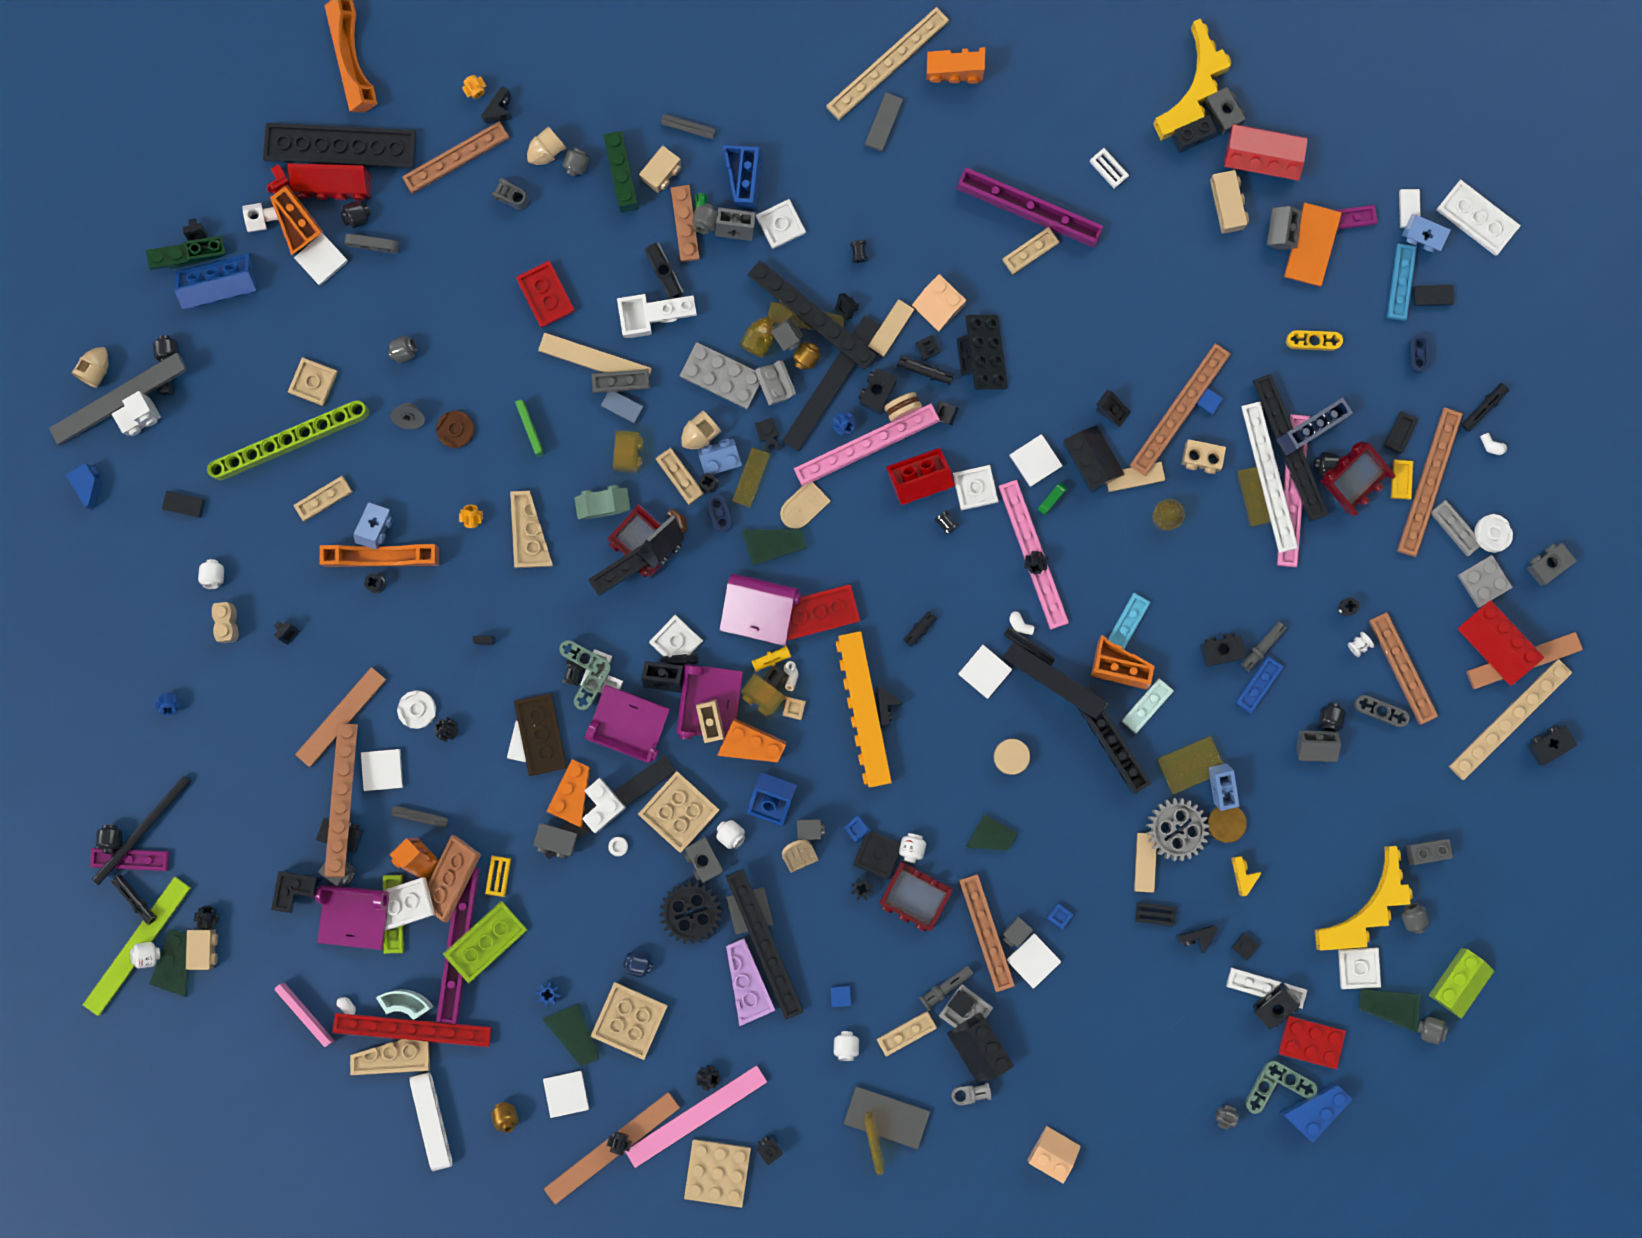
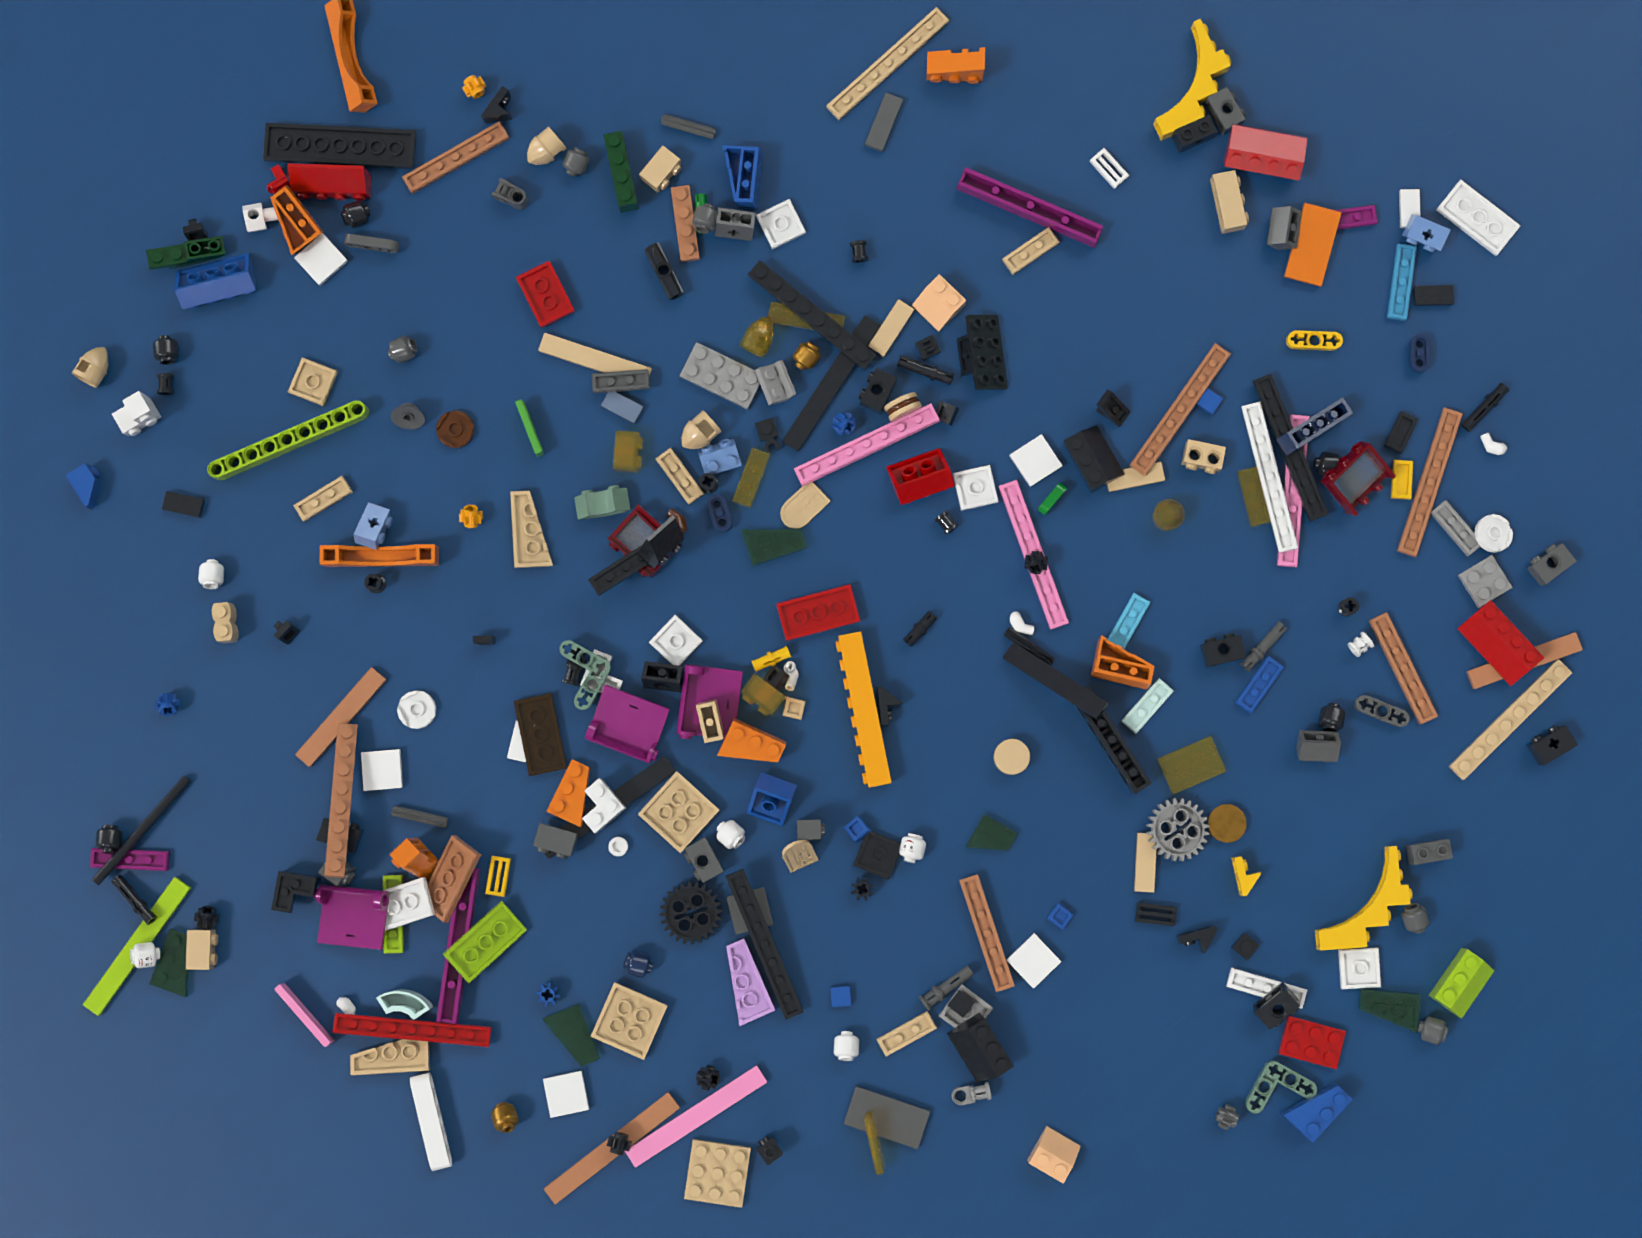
(111, 402): dark grey tile -> none
(446, 729): black gear -> none
(638, 314): white plate -> none
(680, 659): black axle -> none
(758, 605): door -> none
(787, 334): dark grey brick -> none
(846, 306): black tile -> none
(915, 897): clear window -> none
(985, 671): white tile -> none
(1016, 932): dark grey brick -> none
(1223, 787): medium blue brick -> none

